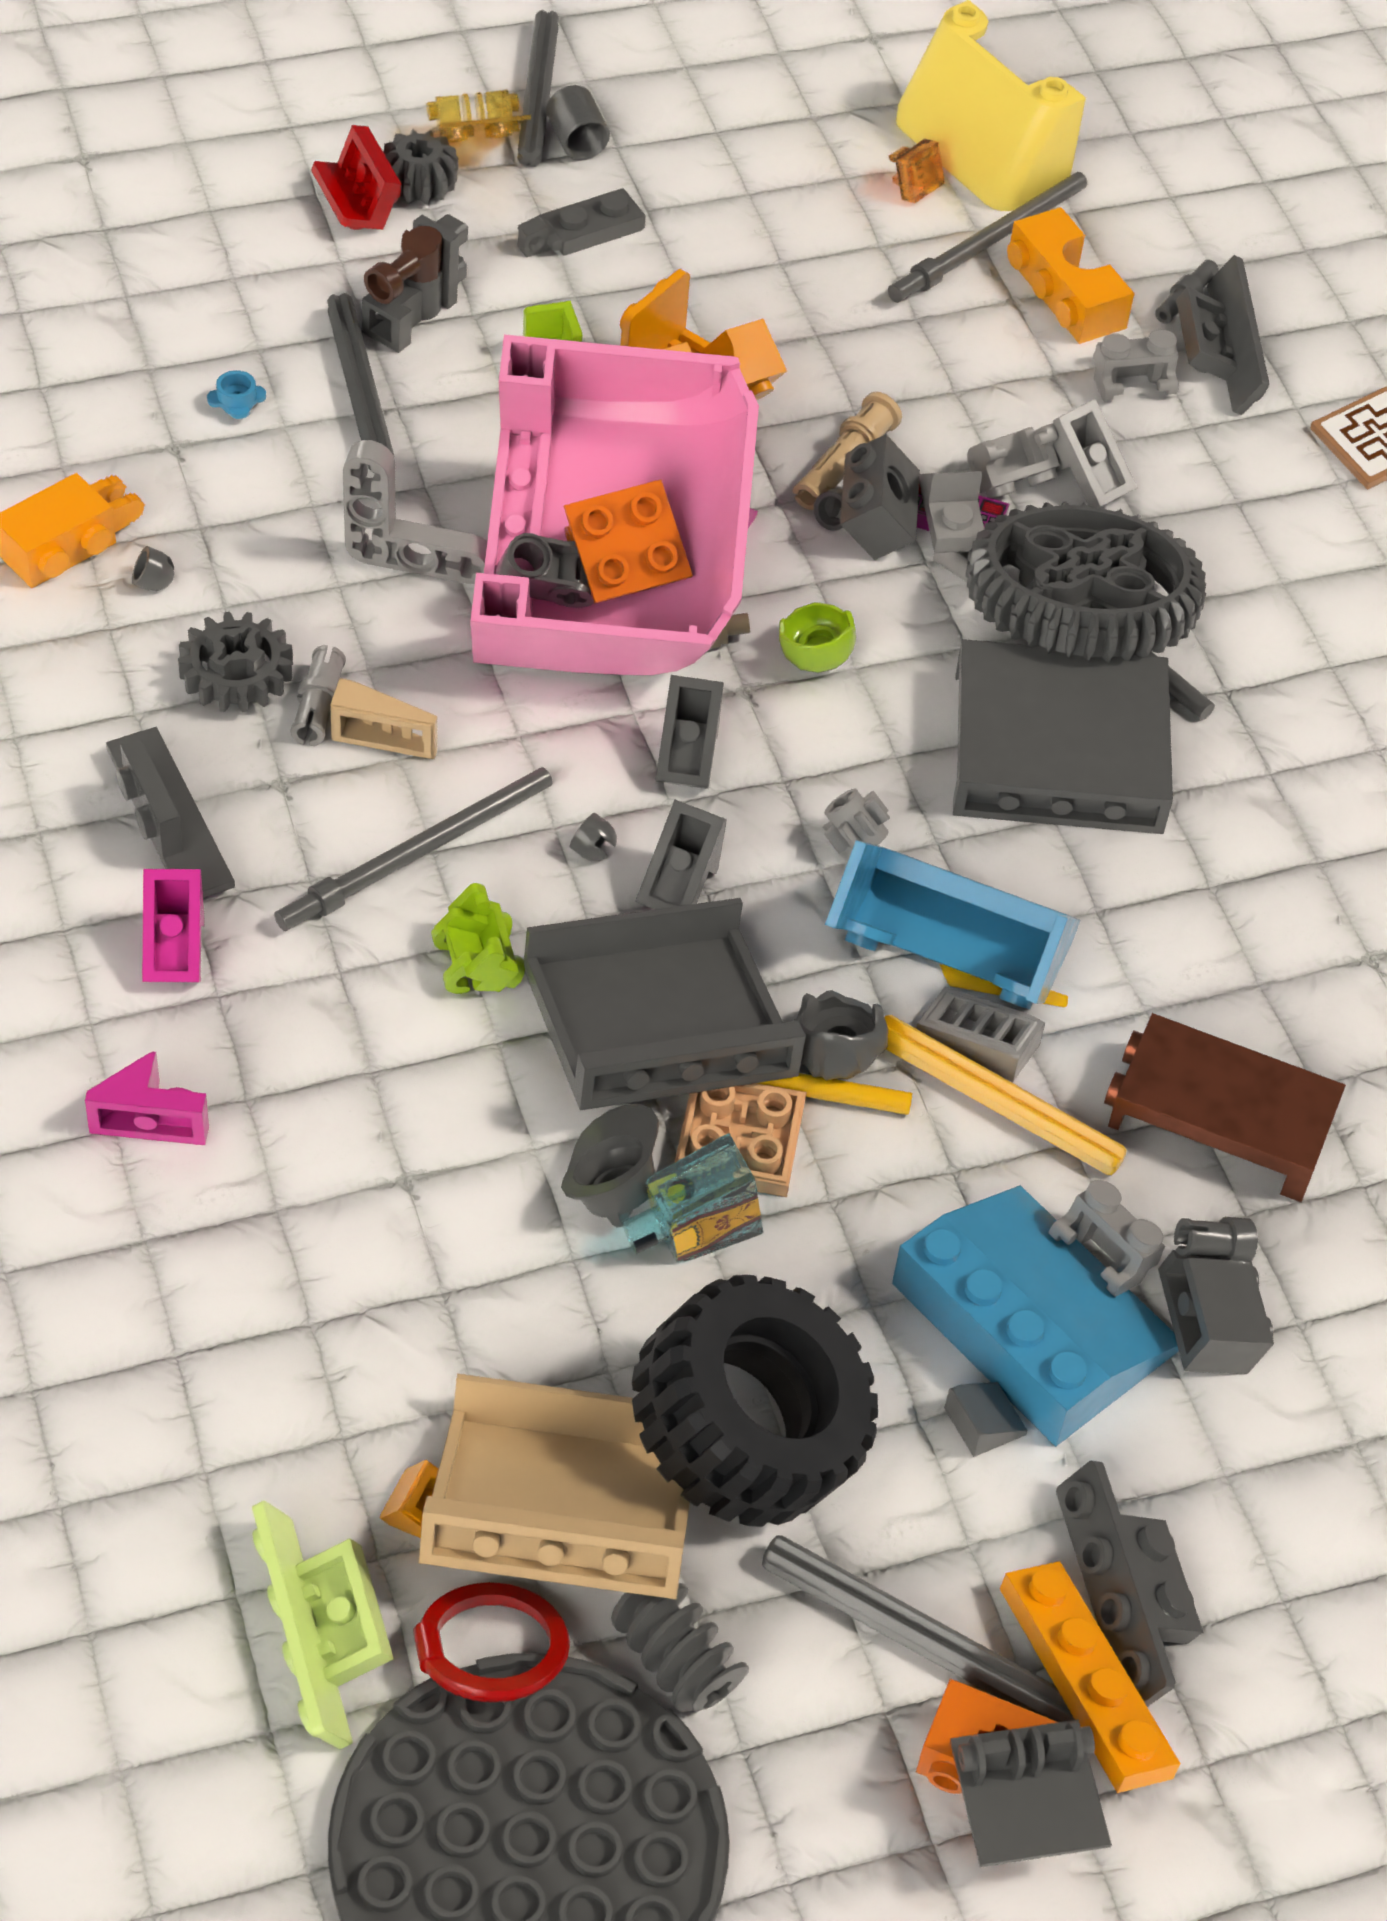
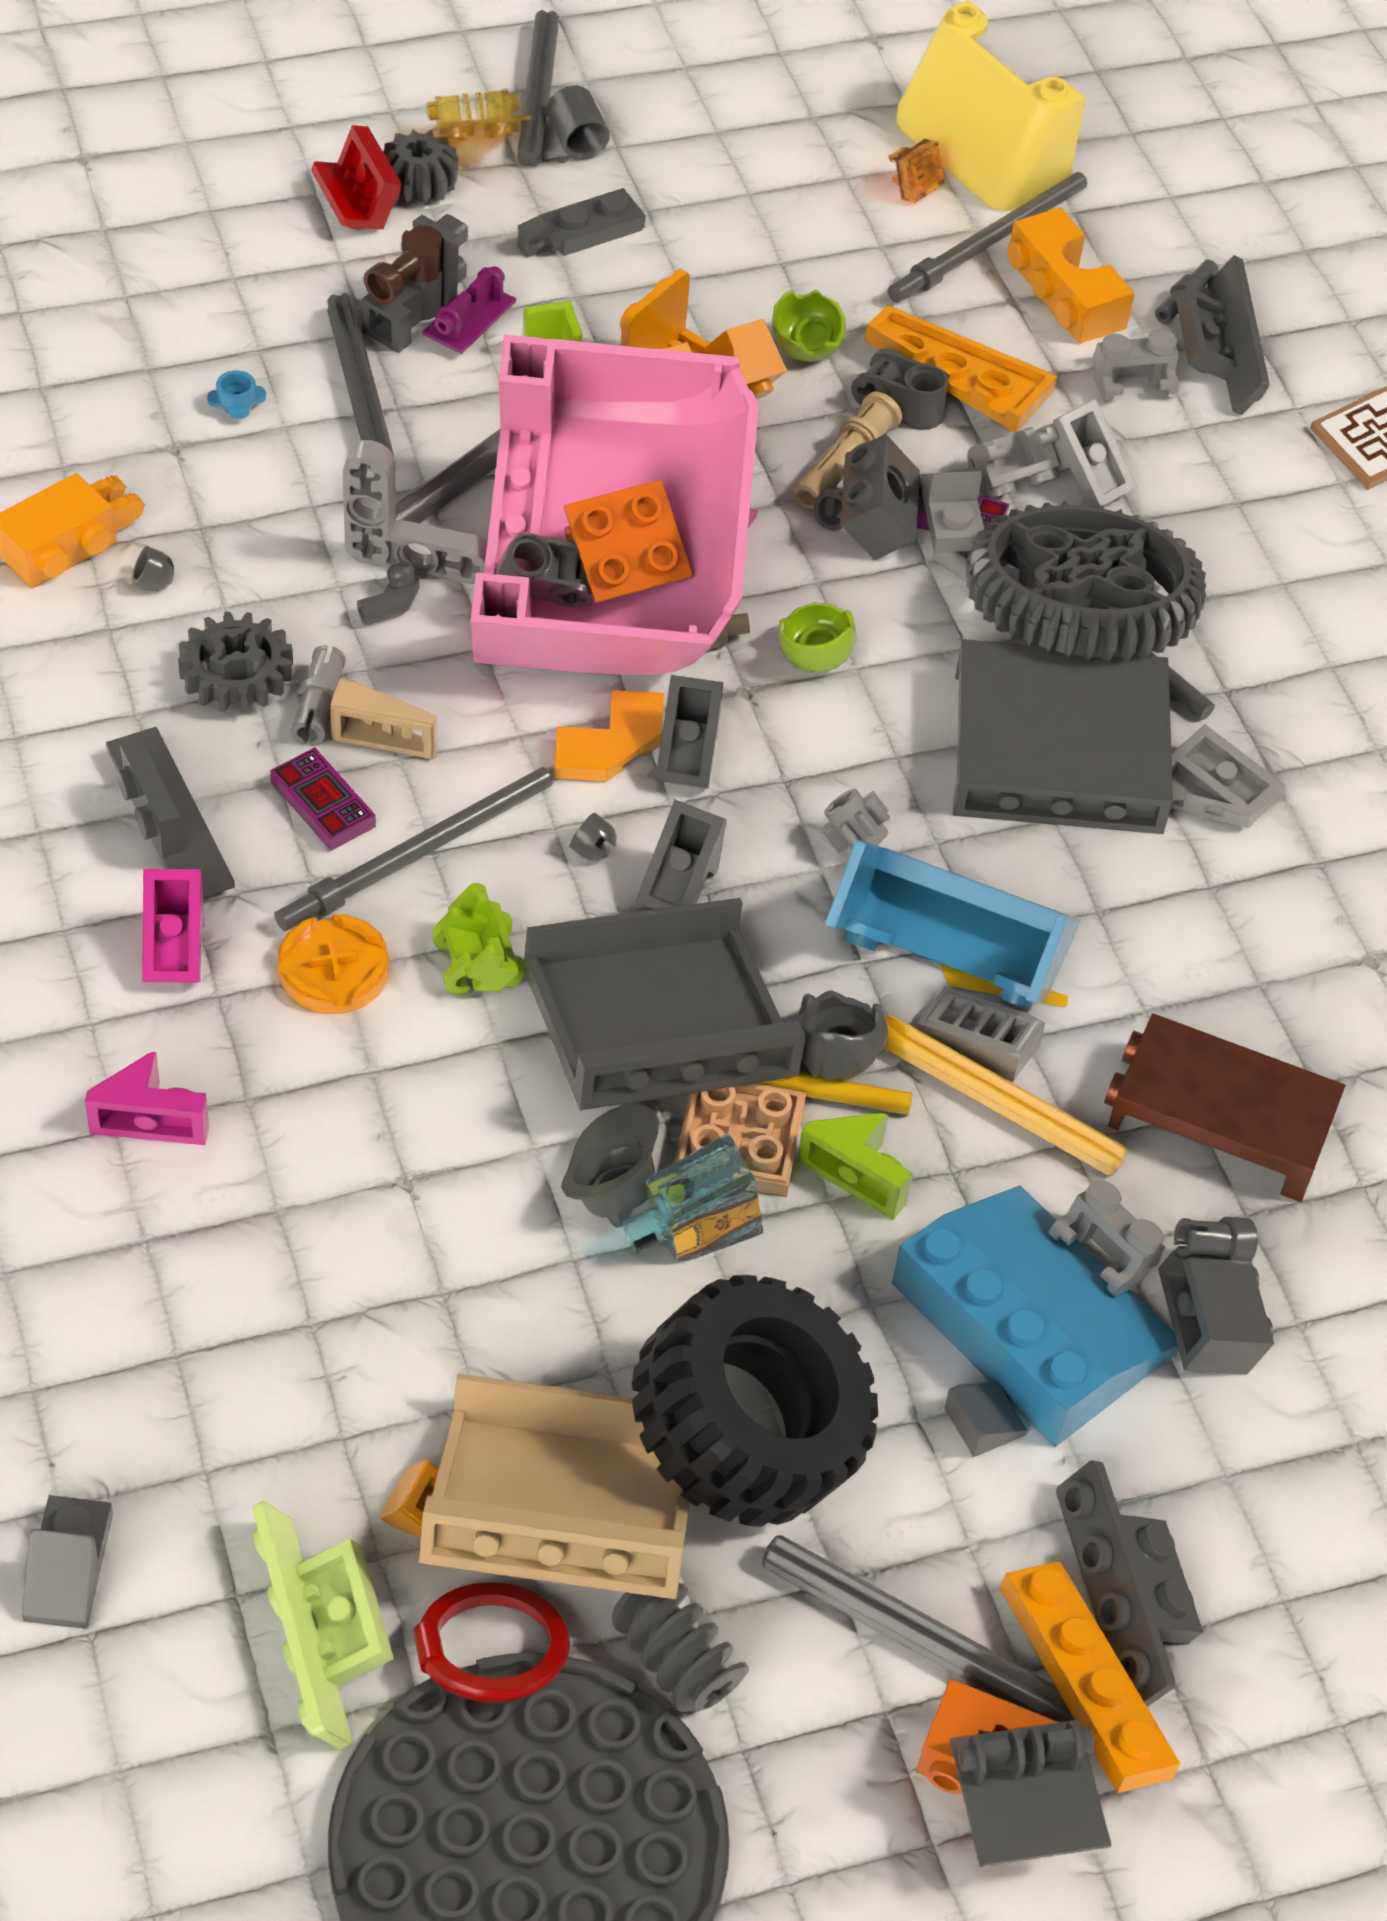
(65, 1561): none -> slope
(323, 798): none -> tile
(333, 964): none -> light orange tile
(396, 598): none -> dark grey arm
(450, 481): none -> dark grey axle
(471, 311): none -> magenta hinge
(601, 753): none -> light orange tile
(808, 326): none -> lime hair
(847, 1156): none -> lime slope
(913, 385): none -> dark grey piece
(976, 374): none -> light orange wing
(1221, 781): none -> light grey wing

